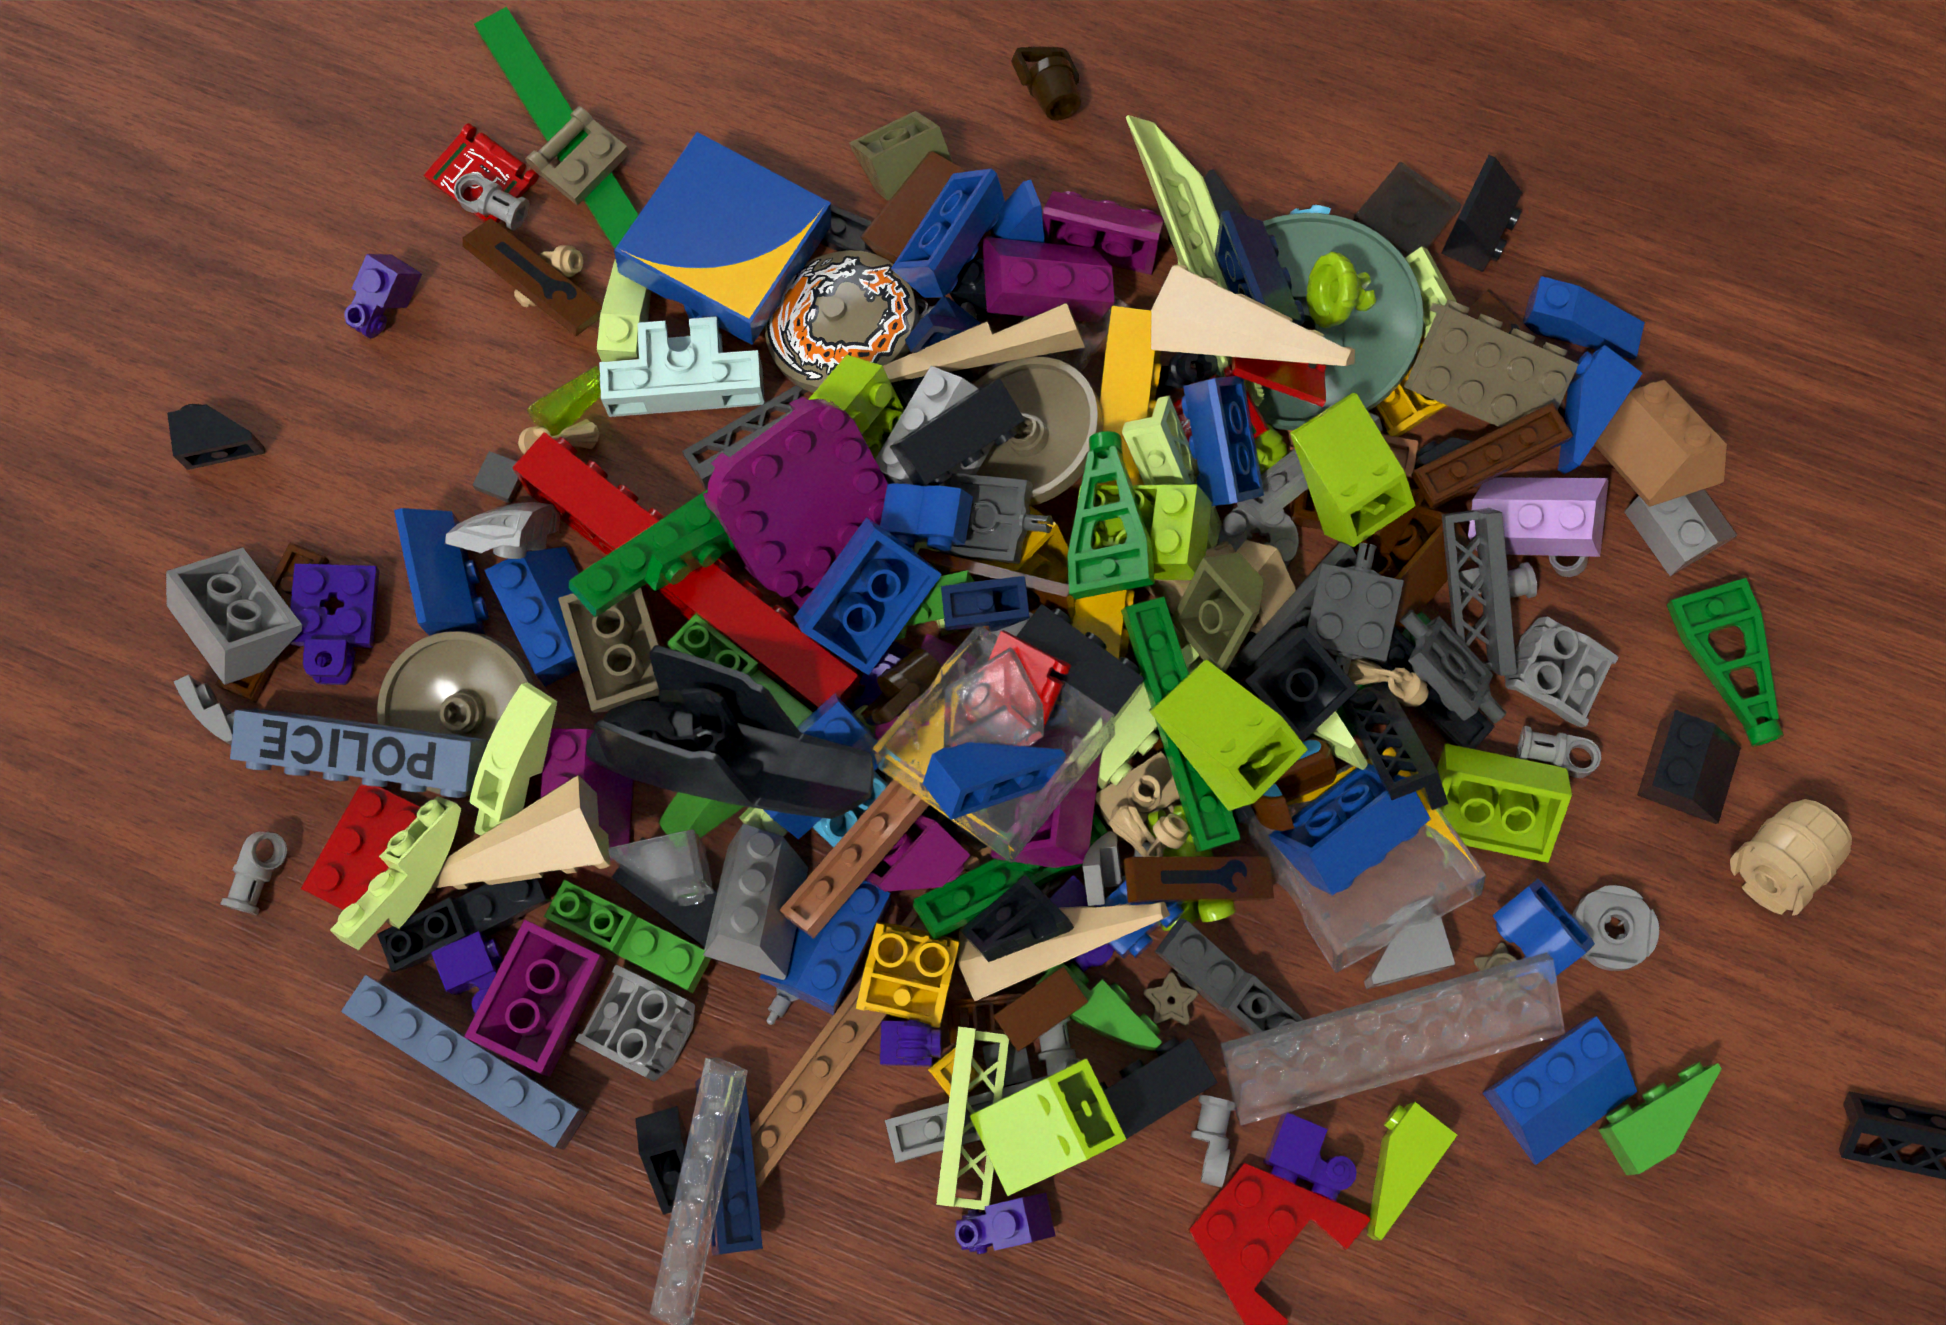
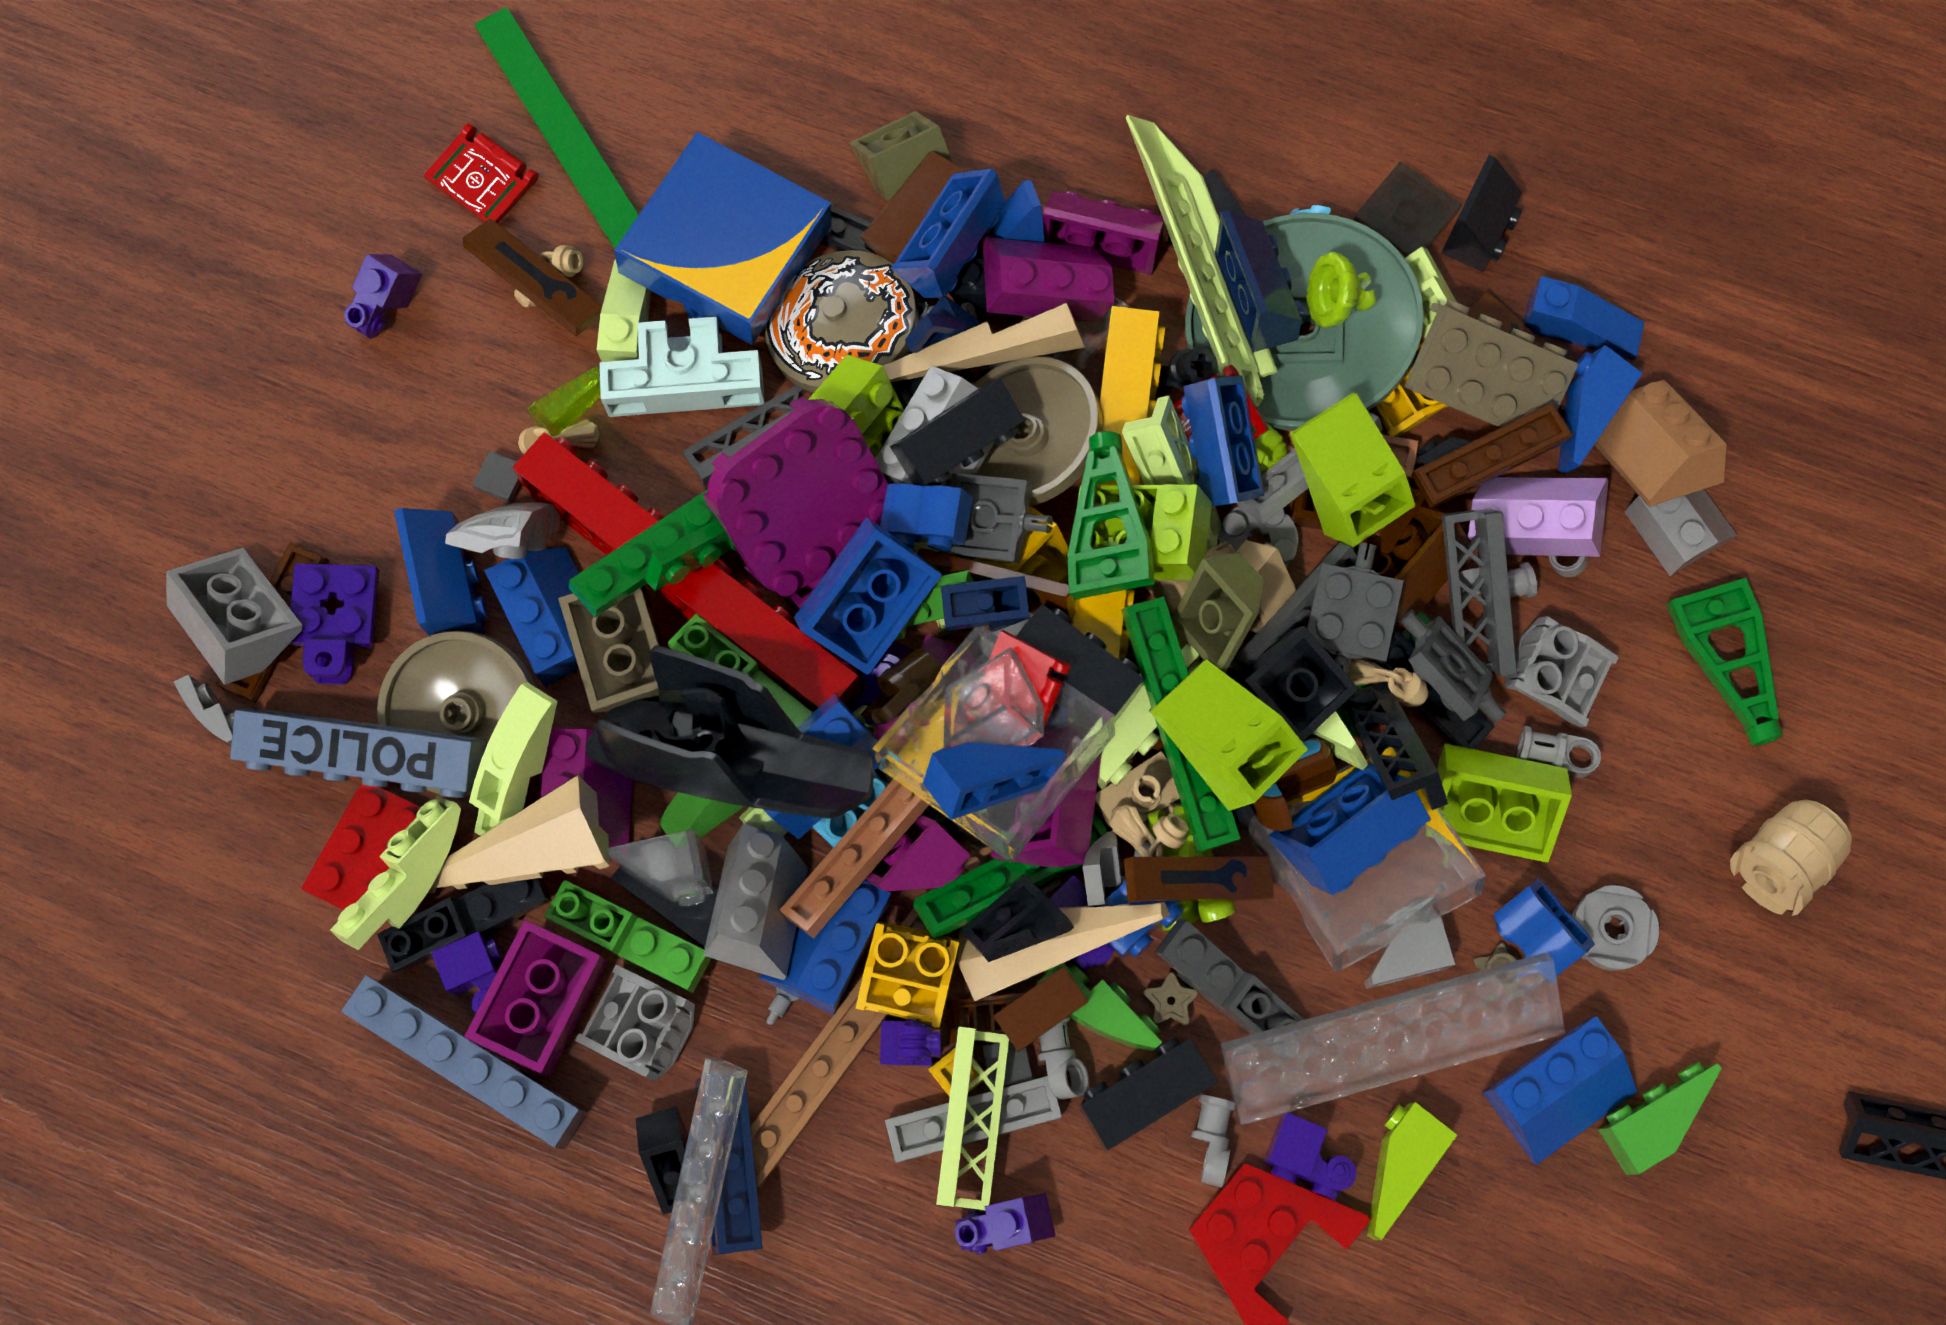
(207, 437): black slope -> none
(252, 873): light grey connector -> none
(492, 201): light grey connector -> none
(586, 163): dark tan plate -> none
(1048, 1127): lime slope -> none
(1050, 80): dark brown piece -> none
(1207, 319): tan wedge -> none
(1284, 376): red piece -> none
(1690, 766): black slope -> none

